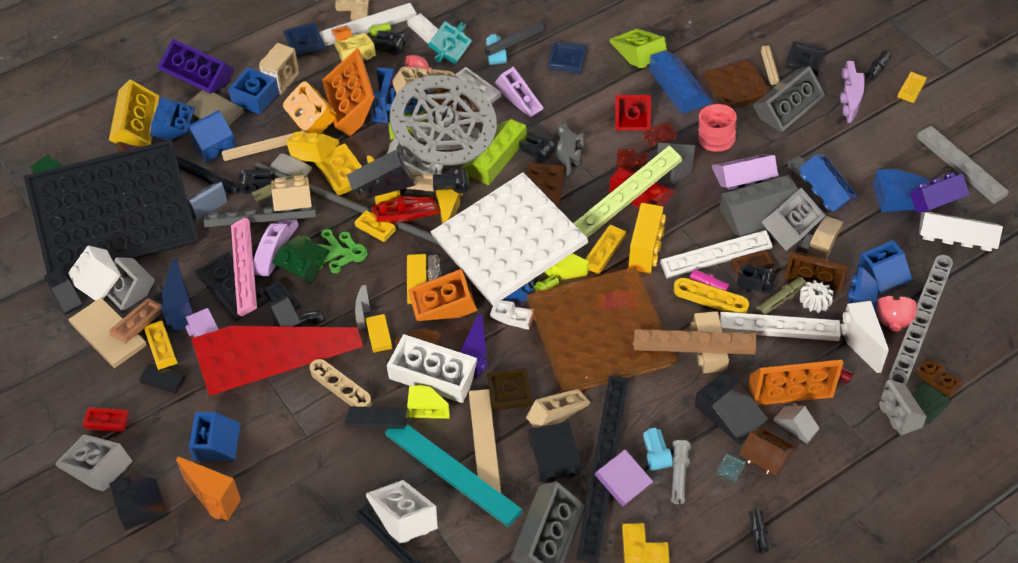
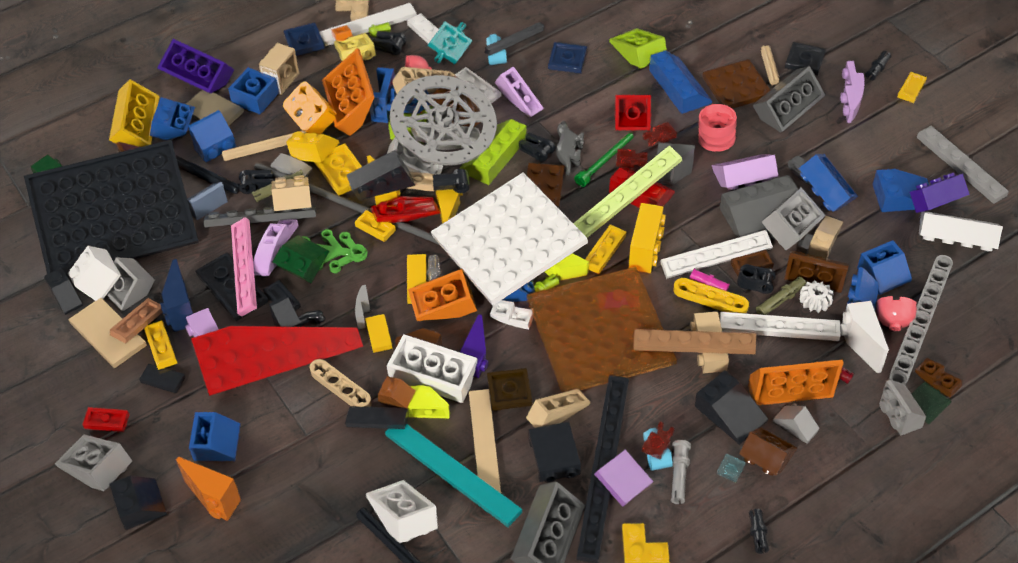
(395, 392): none -> dark orange slope
(584, 177): none -> green piece
(658, 442): none -> clear red plate

